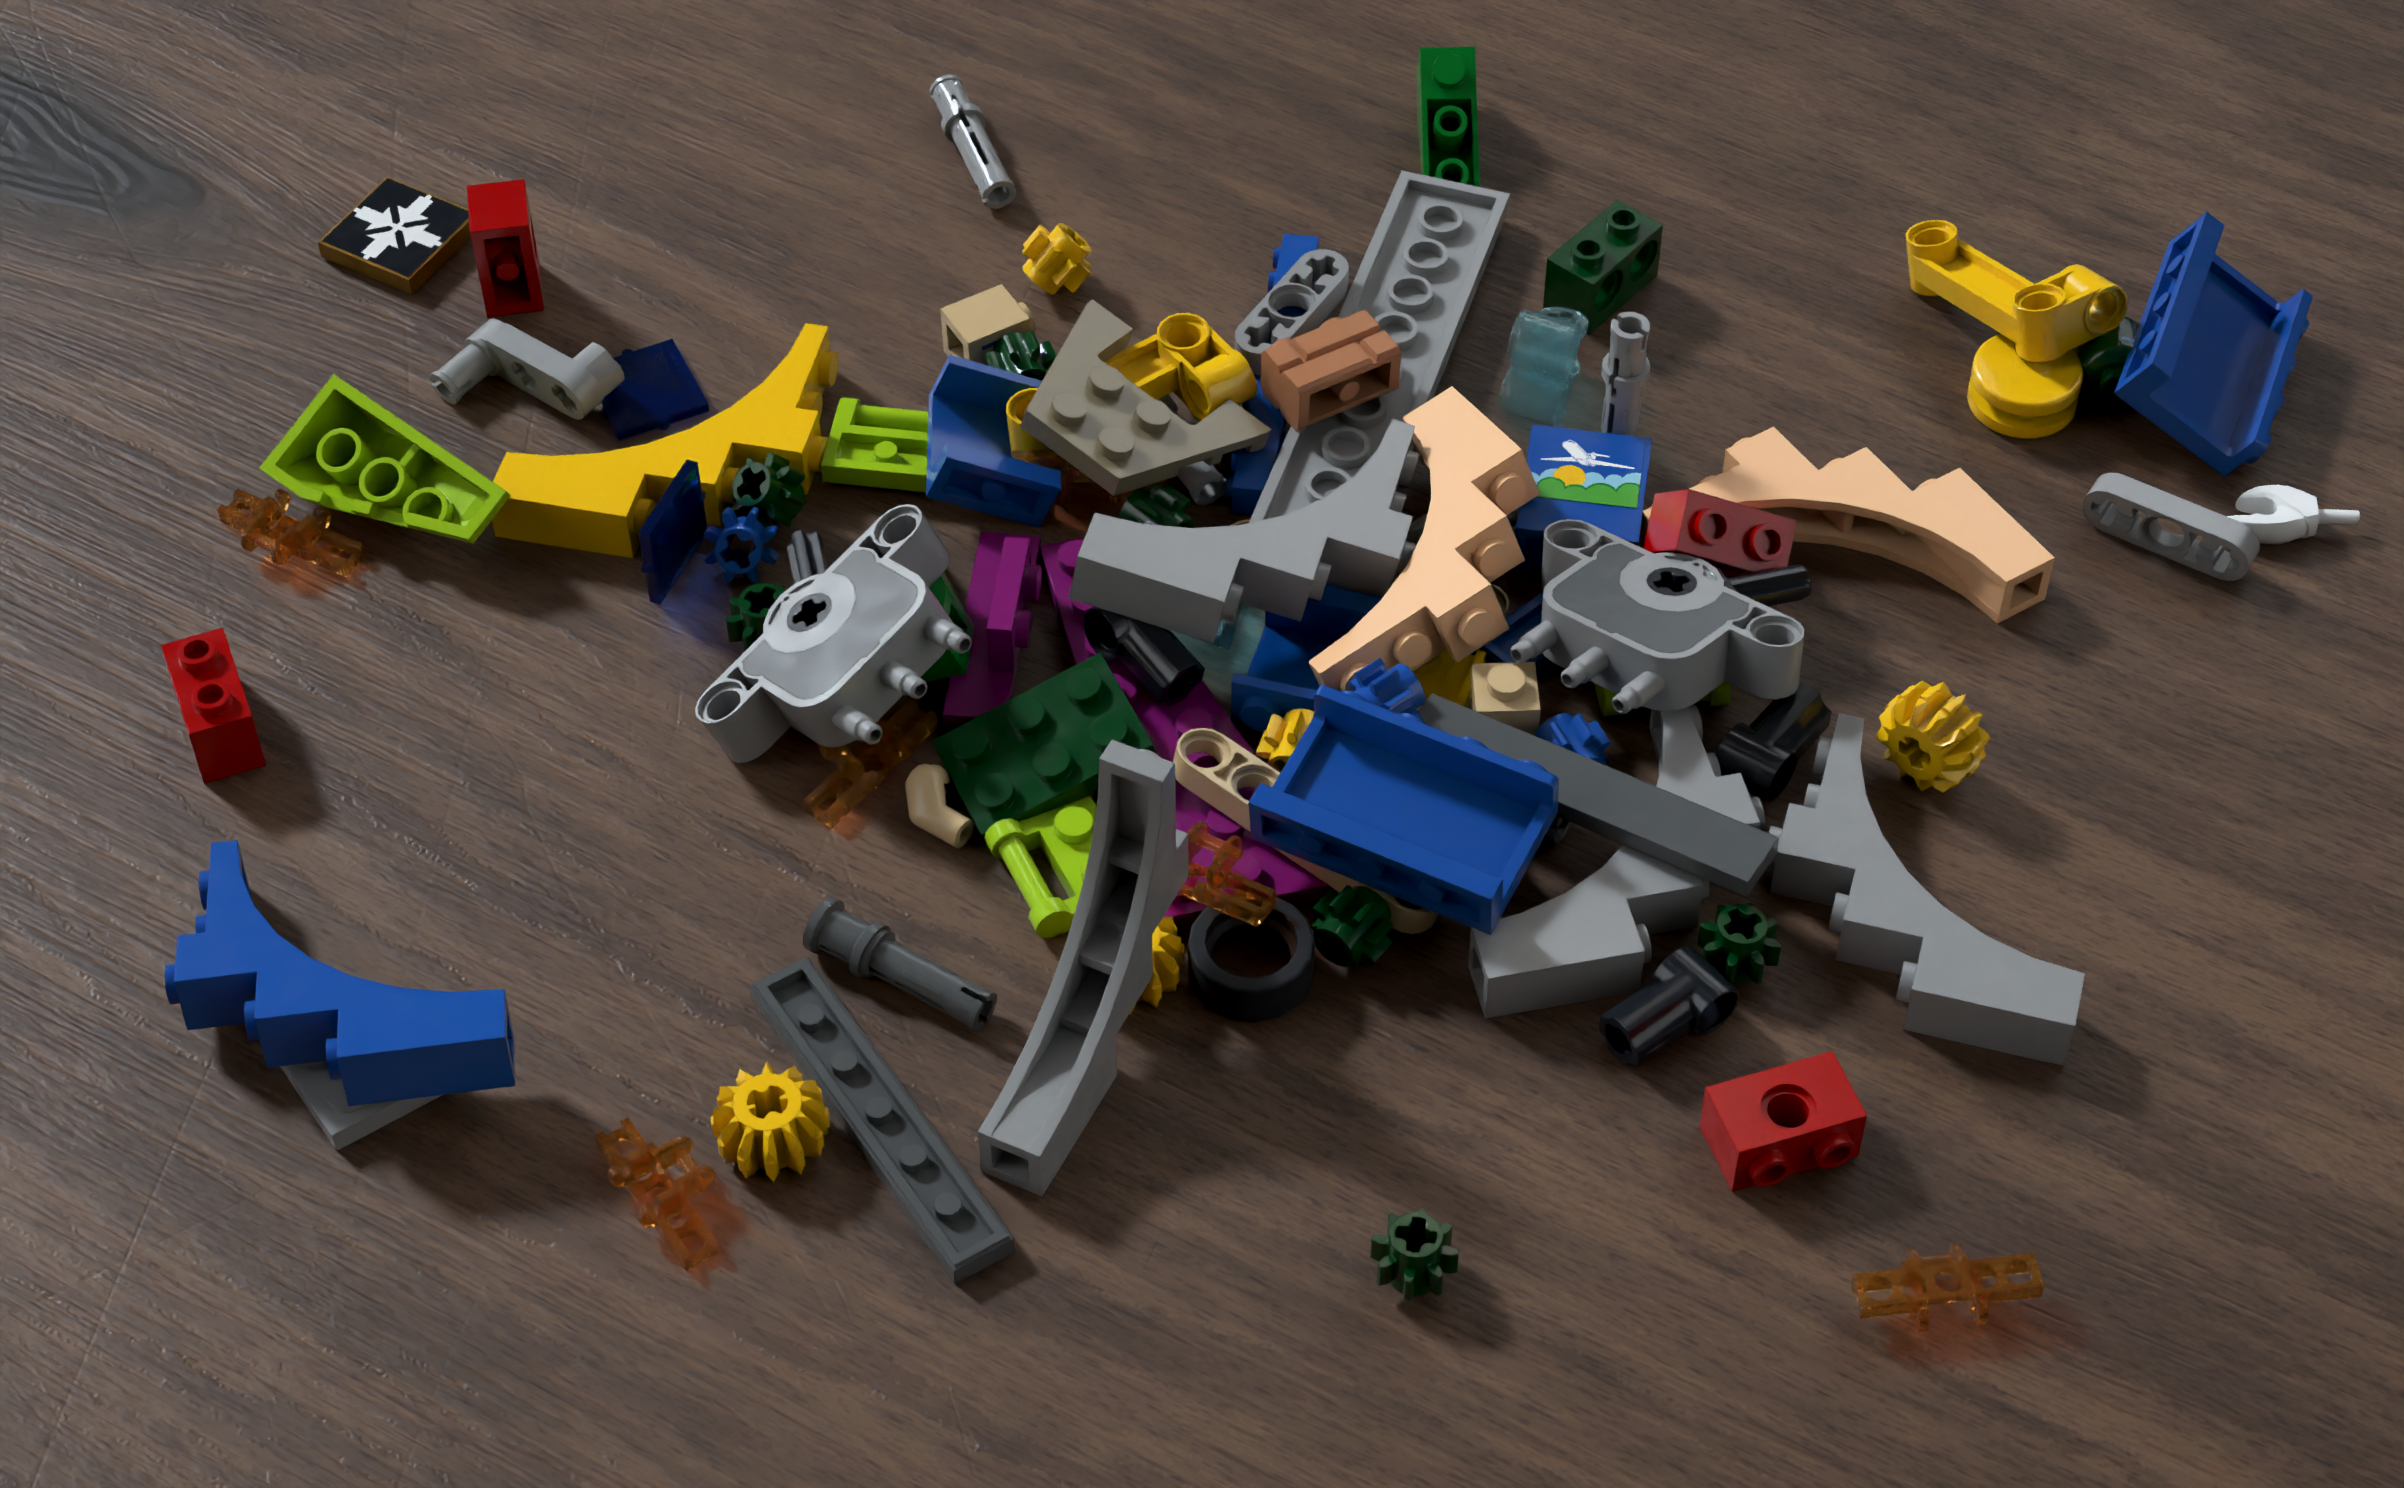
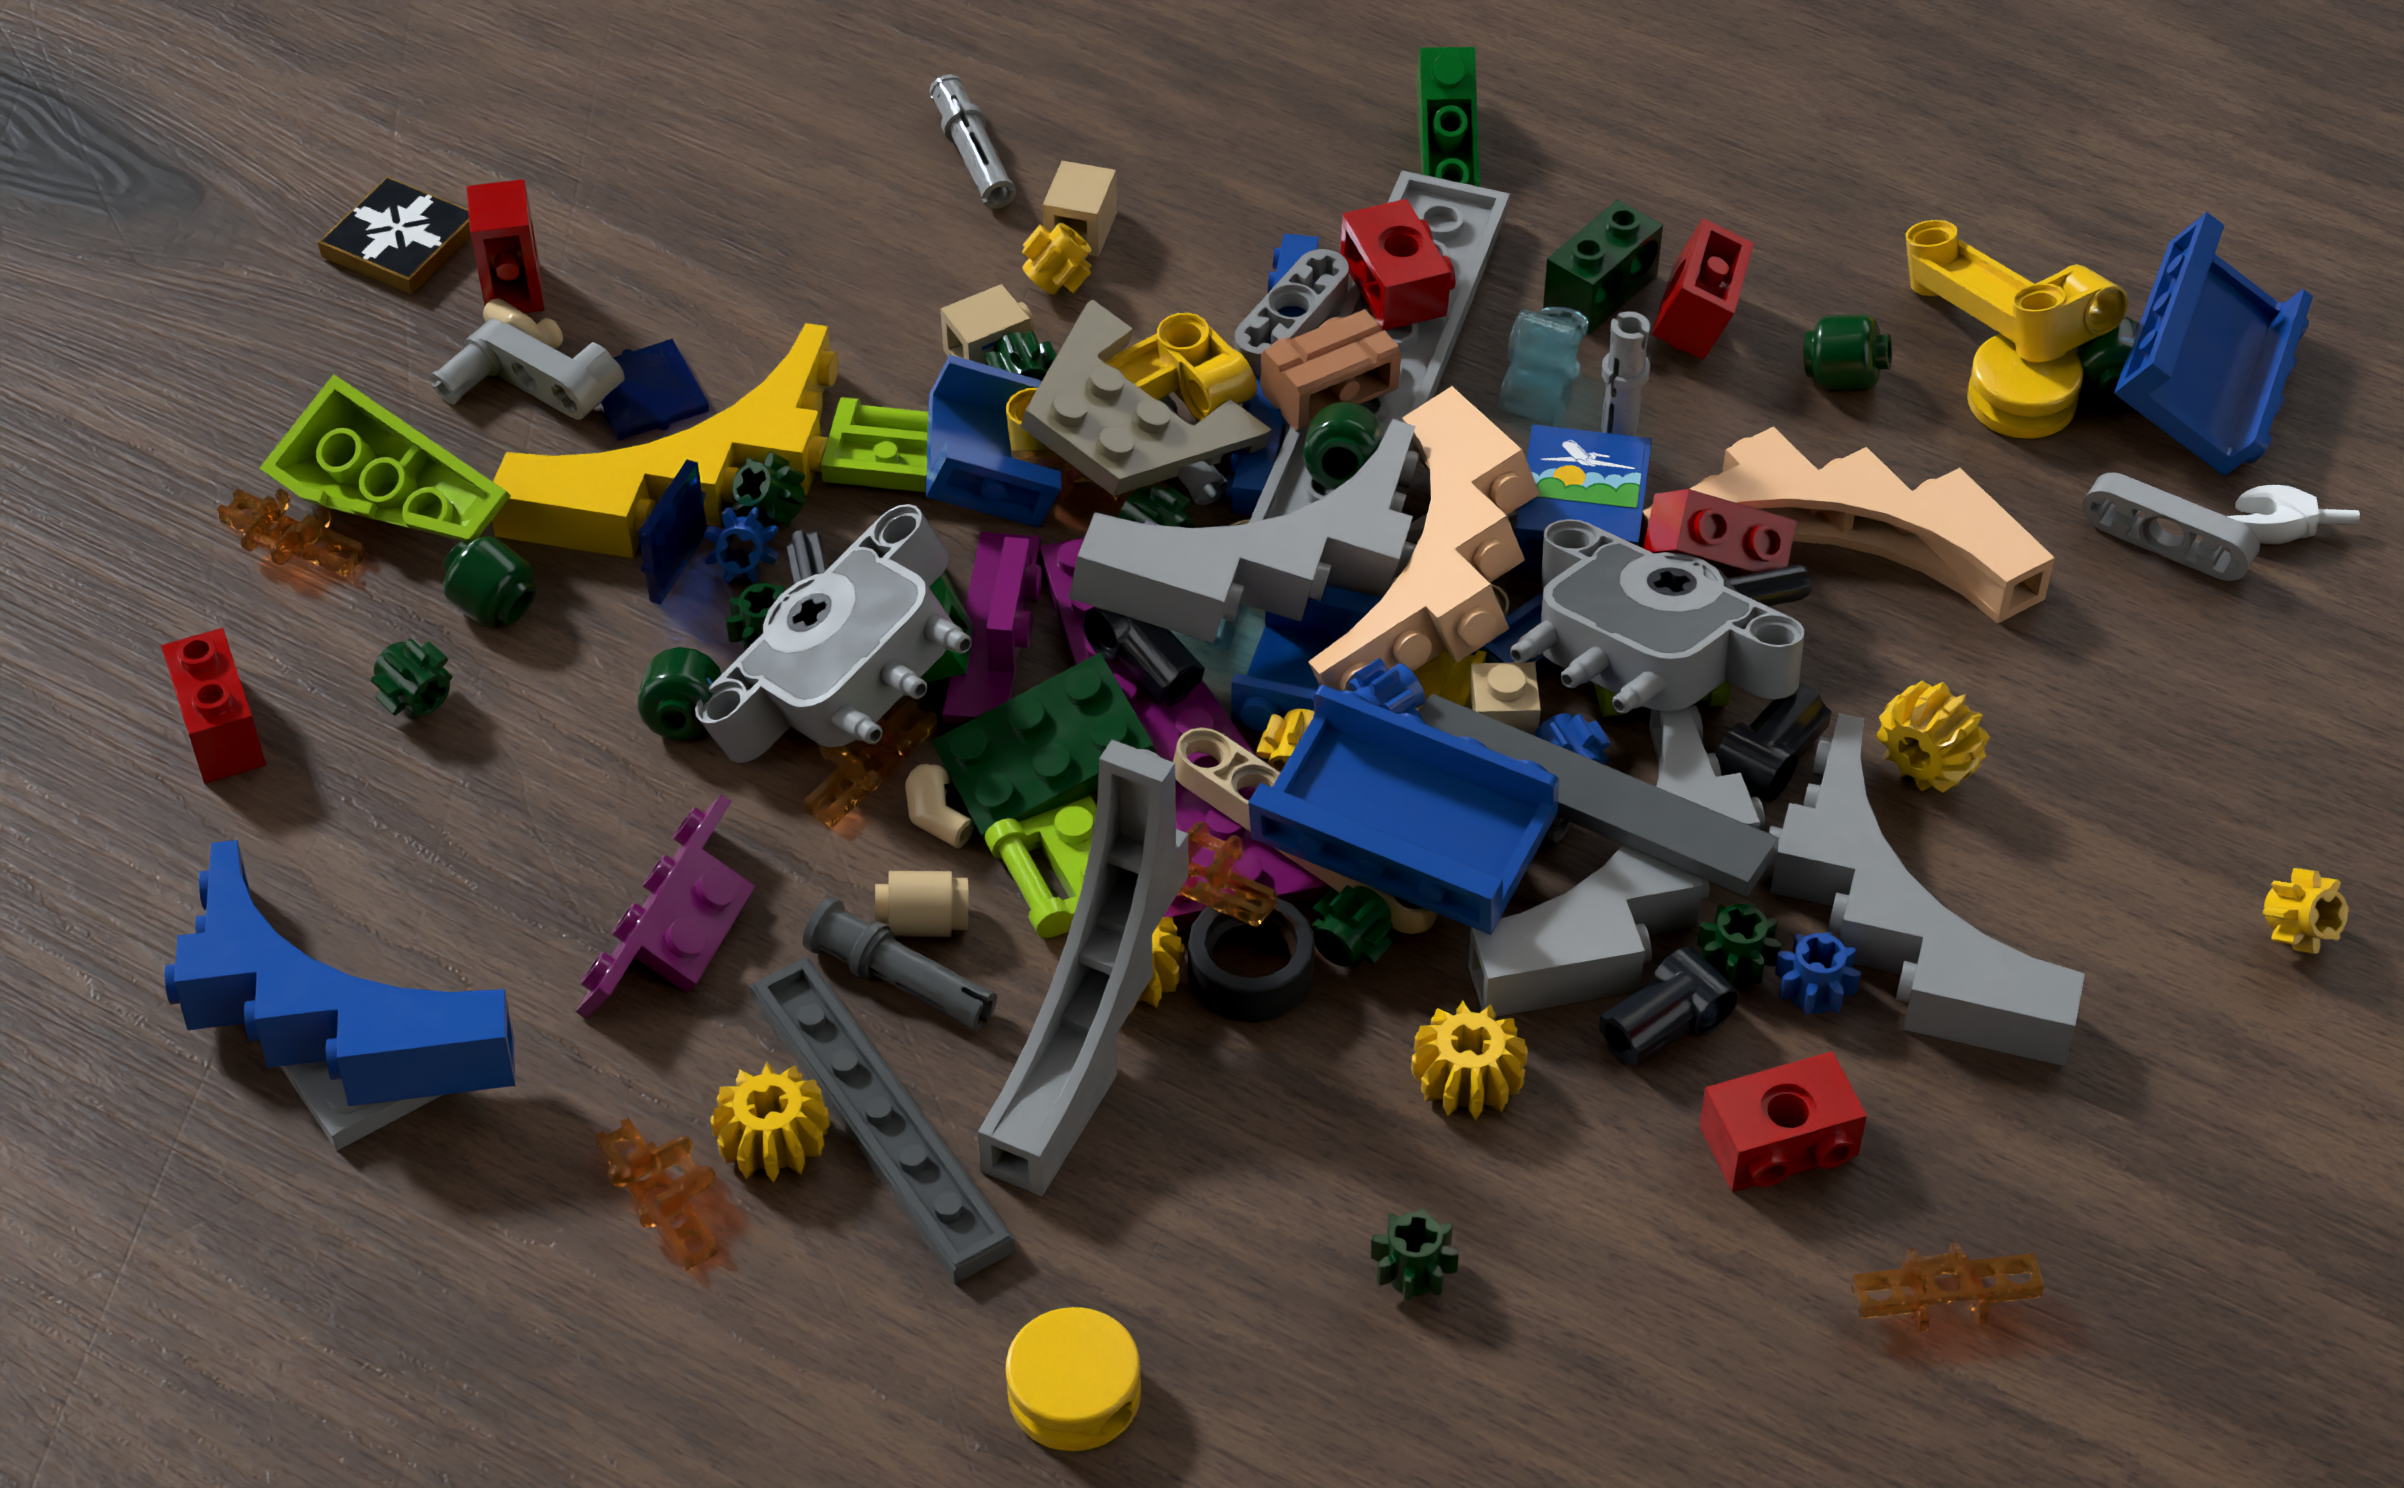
(411, 678): none -> dark green gear
(488, 582): none -> dark green head
(544, 331): none -> tan arm
(673, 687): none -> dark green head
(683, 917): none -> magenta bracket
(922, 903): none -> tan brick
(1073, 1379): none -> yellow head
(1084, 201): none -> tan brick
(1340, 442): none -> dark green head
(1396, 264): none -> red brick
(1469, 1060): none -> yellow gear
(1703, 289): none -> red brick
(1817, 973): none -> blue gear
(1846, 352): none -> dark green head
(2305, 910): none -> yellow gear

